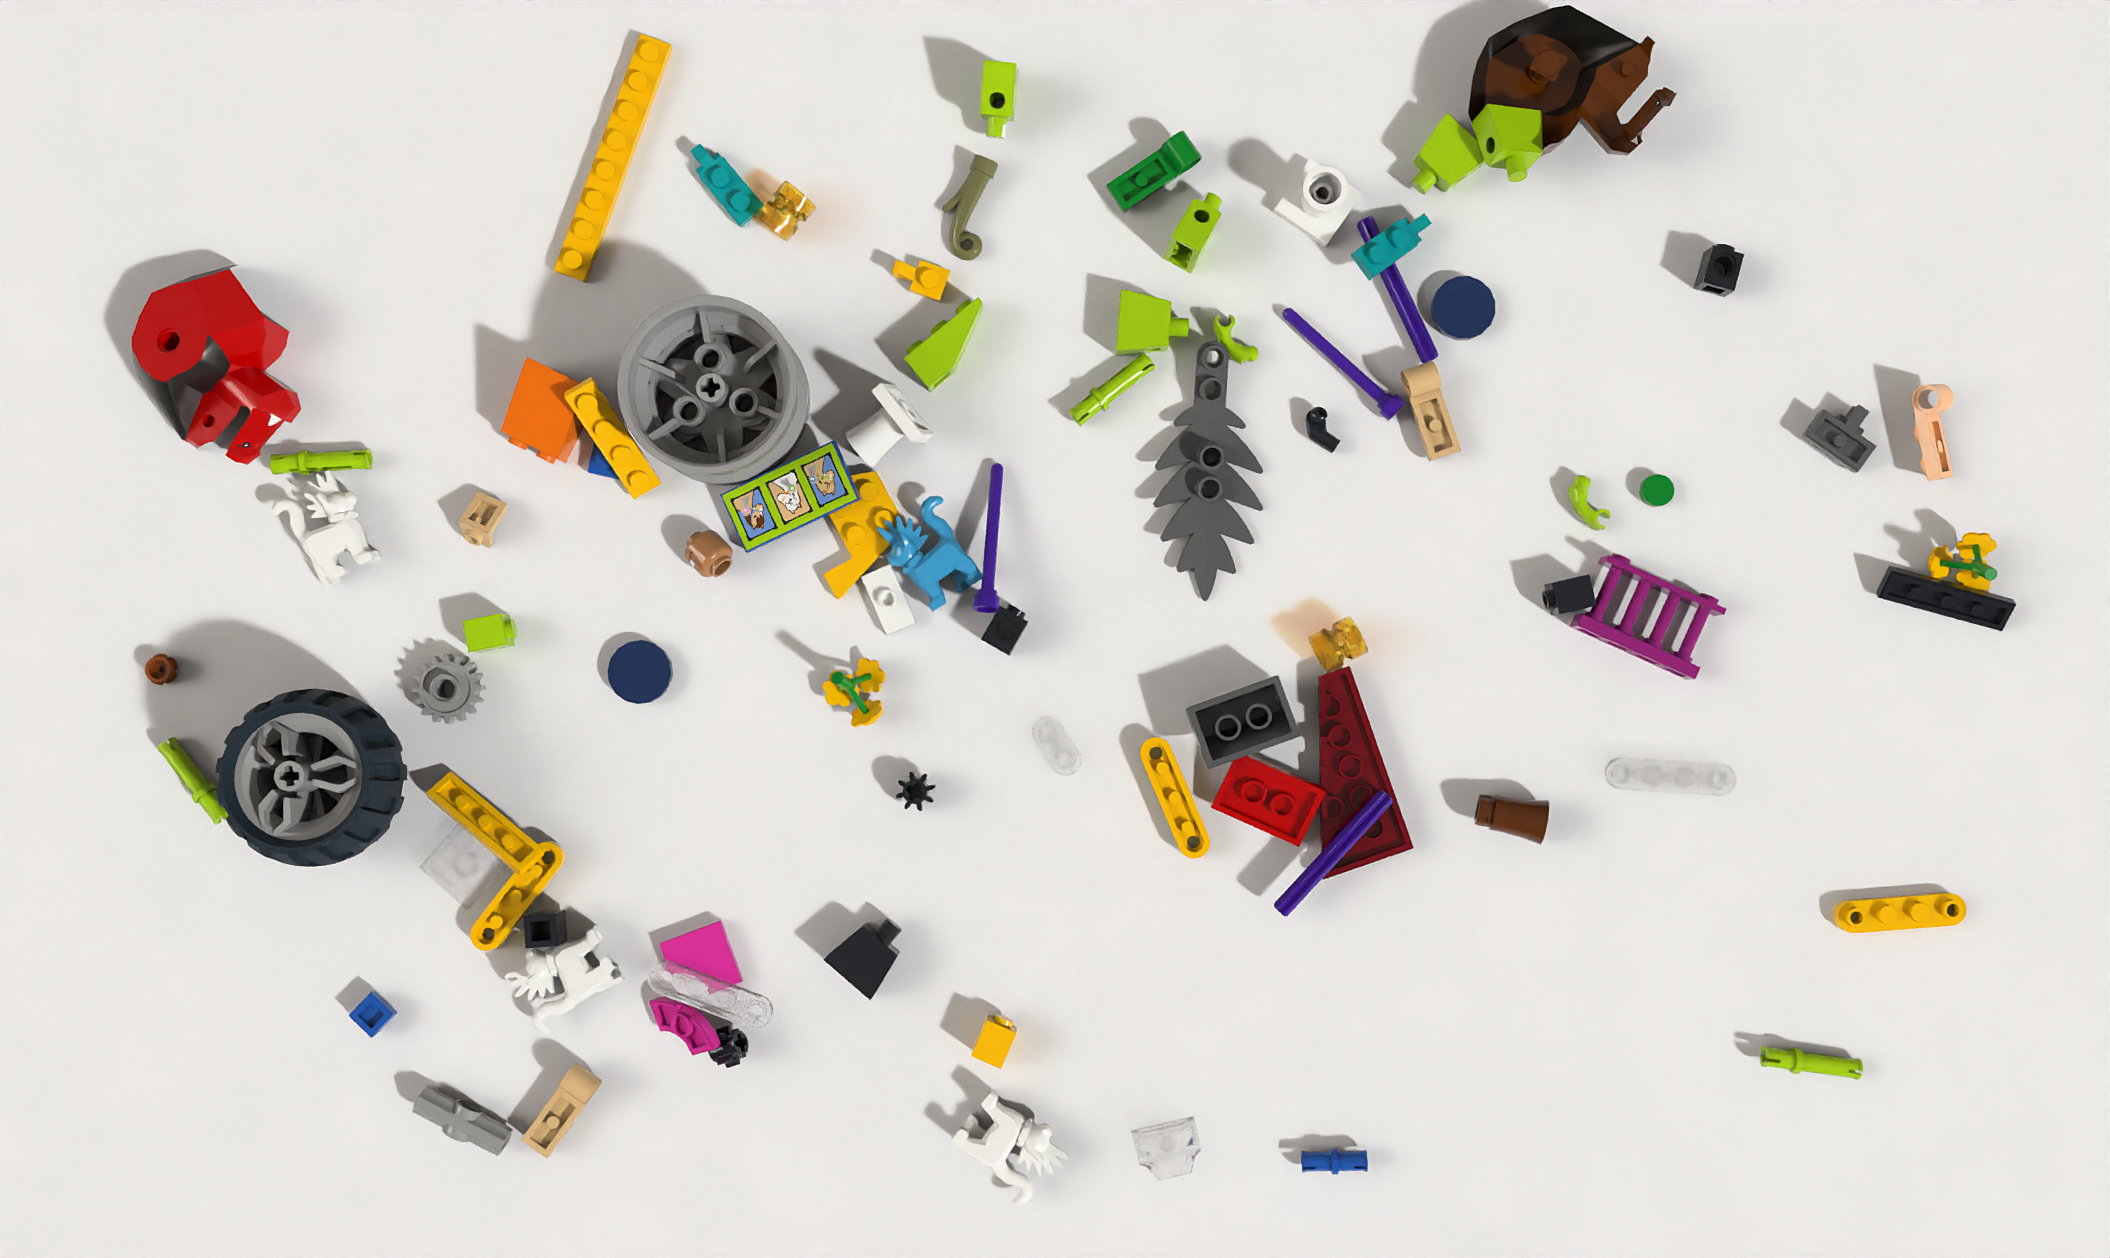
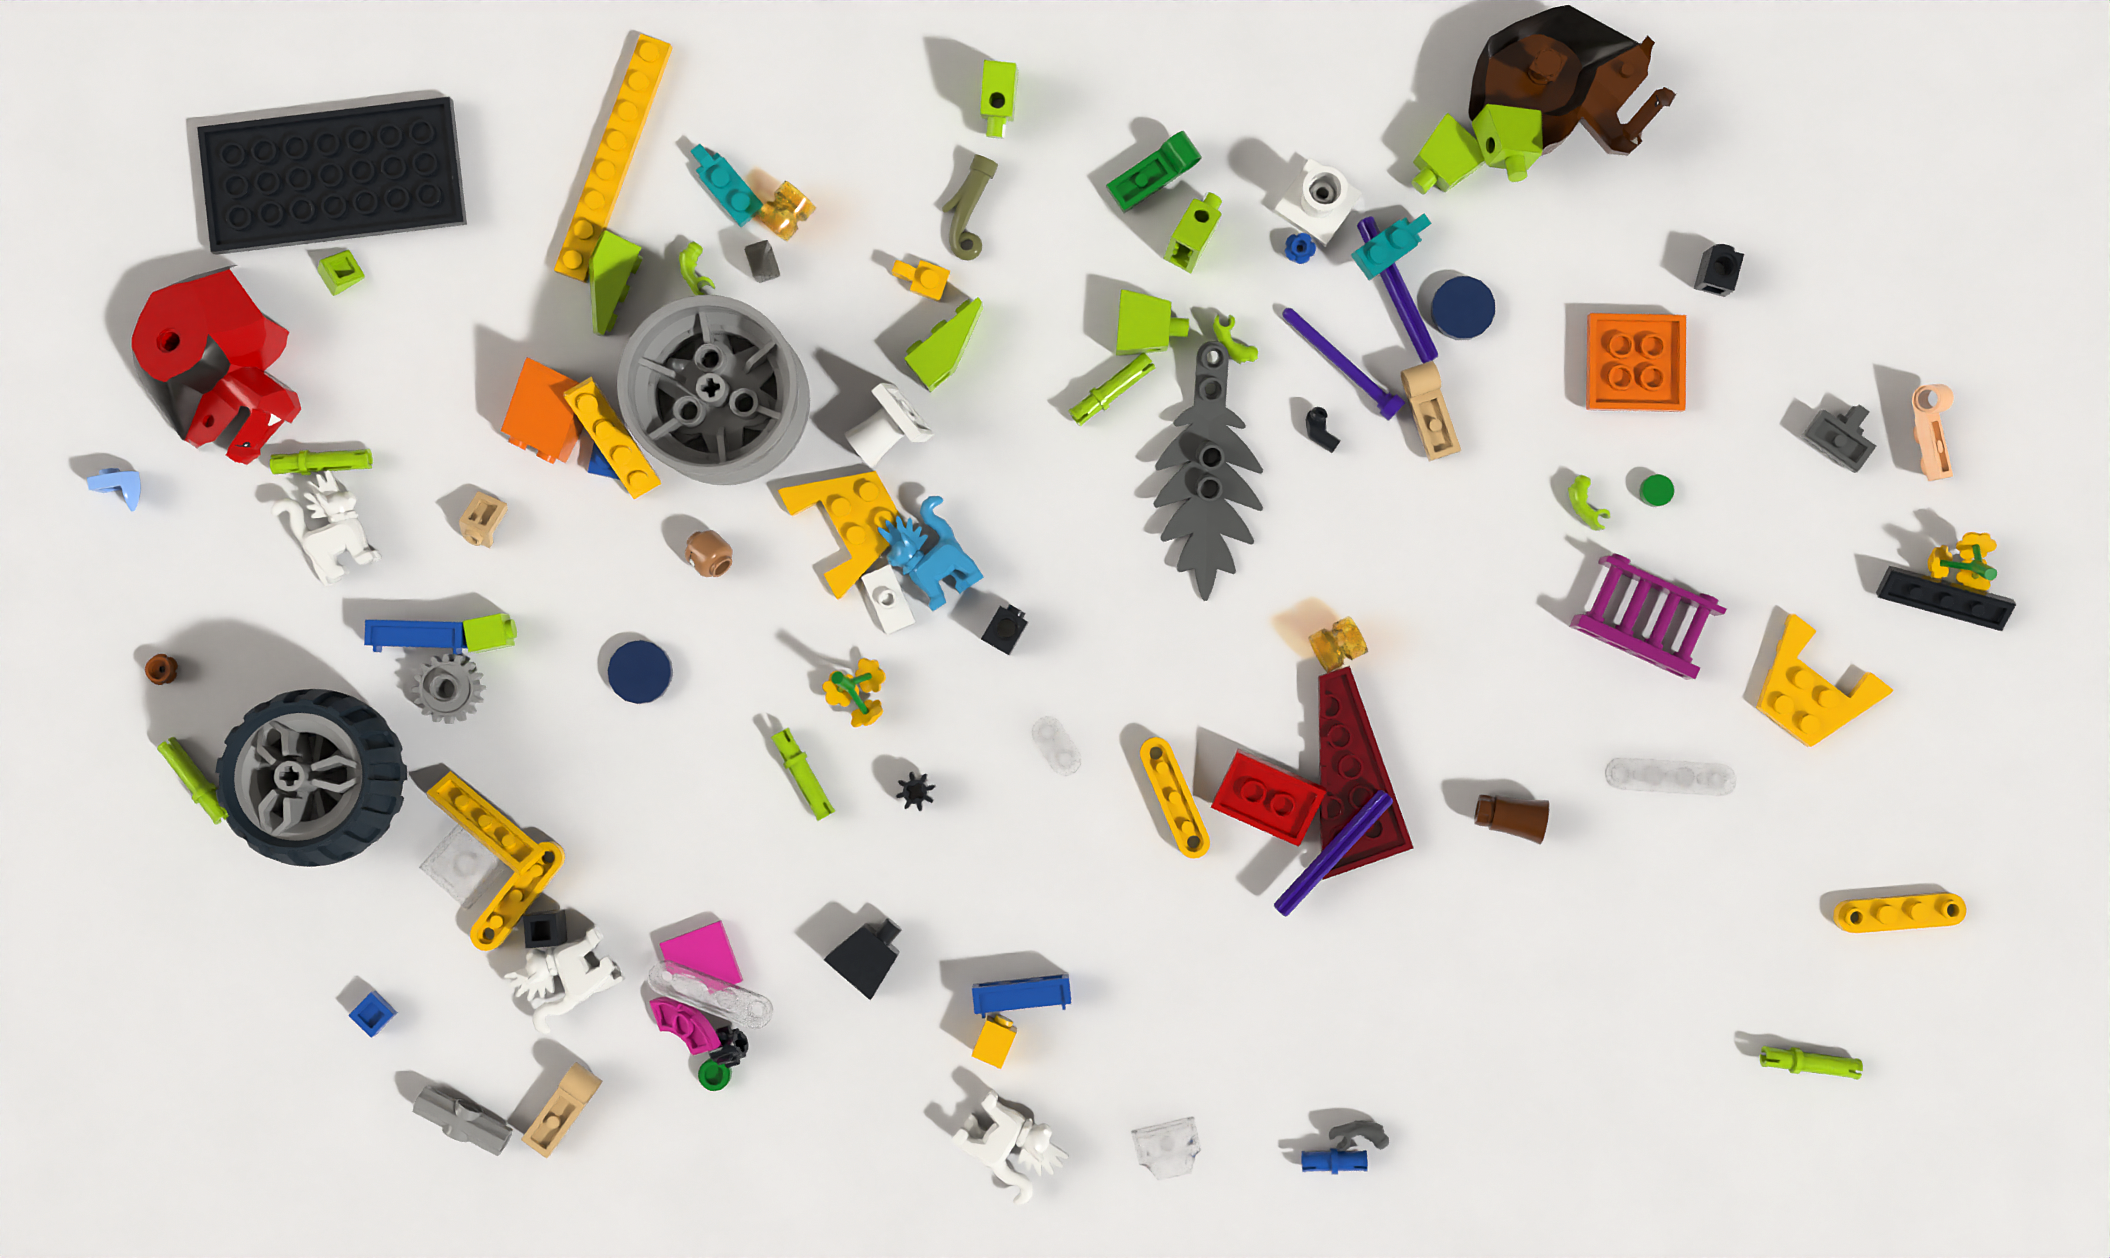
(114, 480): none -> light blue plate
(331, 175): none -> black plate
(340, 271): none -> lime slope
(415, 634): none -> blue container
(609, 271): none -> lime slope
(687, 261): none -> lime piece
(713, 1076): none -> green tile
(762, 261): none -> clear smoke slope
(790, 496): tile -> none
(802, 773): none -> lime pin
(987, 600): dark purple piece -> none
(1021, 994): none -> blue container
(1242, 722): dark grey slope -> none
(1294, 254): none -> blue plate
(1370, 1130): none -> dark grey piece
(1569, 595): black brick -> none
(1636, 362): none -> orange plate
(1803, 699): none -> yellow wing

